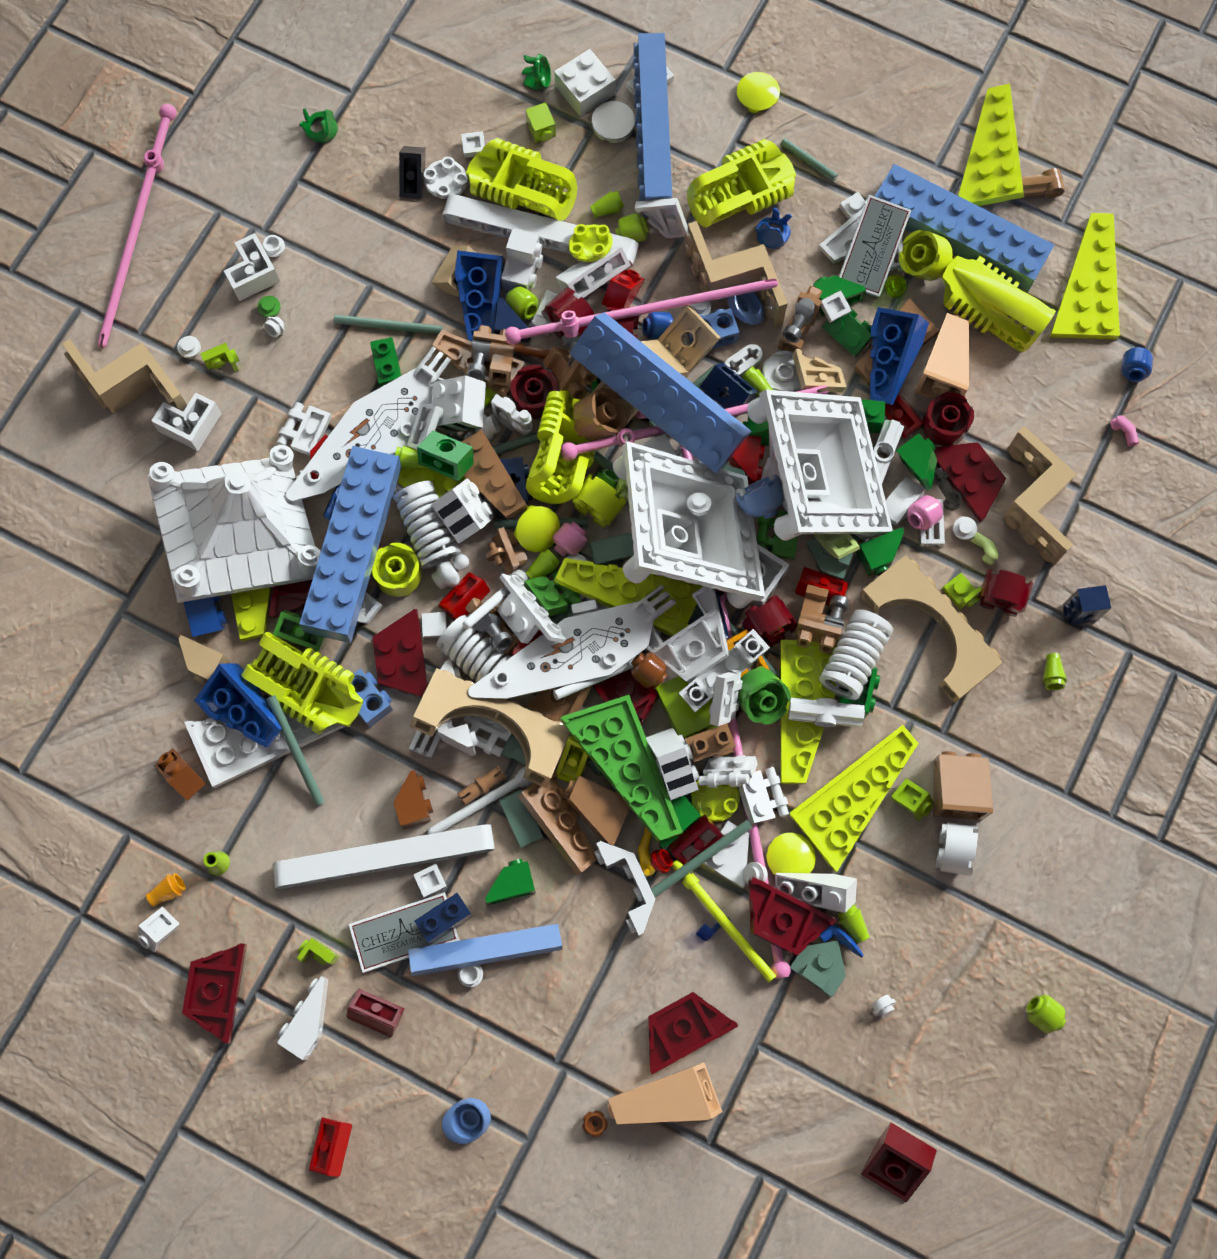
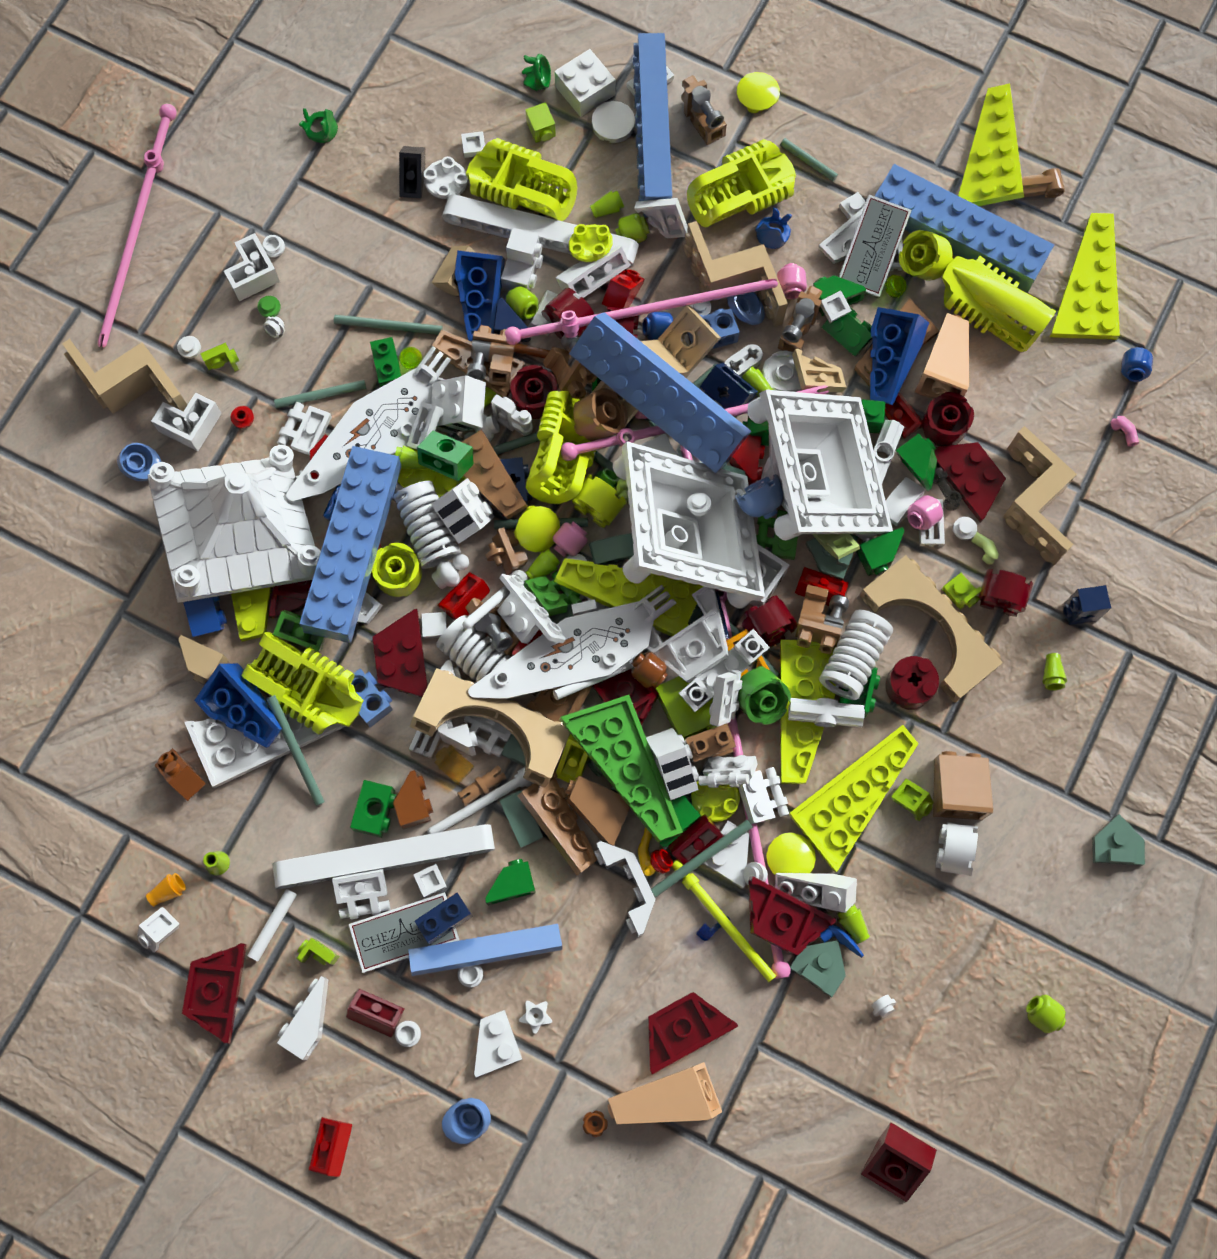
(137, 460): none -> medium blue hat
(246, 421): none -> red plate
(272, 925): none -> white piece
(320, 394): none -> sand green bar
(359, 887): none -> white plate
(371, 794): none -> green brick
(407, 1033): none -> white plate
(410, 357): none -> clear neon green plate
(453, 764): none -> clear yellow bracket
(495, 1044): none -> white wing
(528, 1017): none -> white plate
(697, 105): none -> hips
(792, 280): none -> bright pink head
(919, 671): none -> dark red brick
(1118, 844): none -> sand green plate

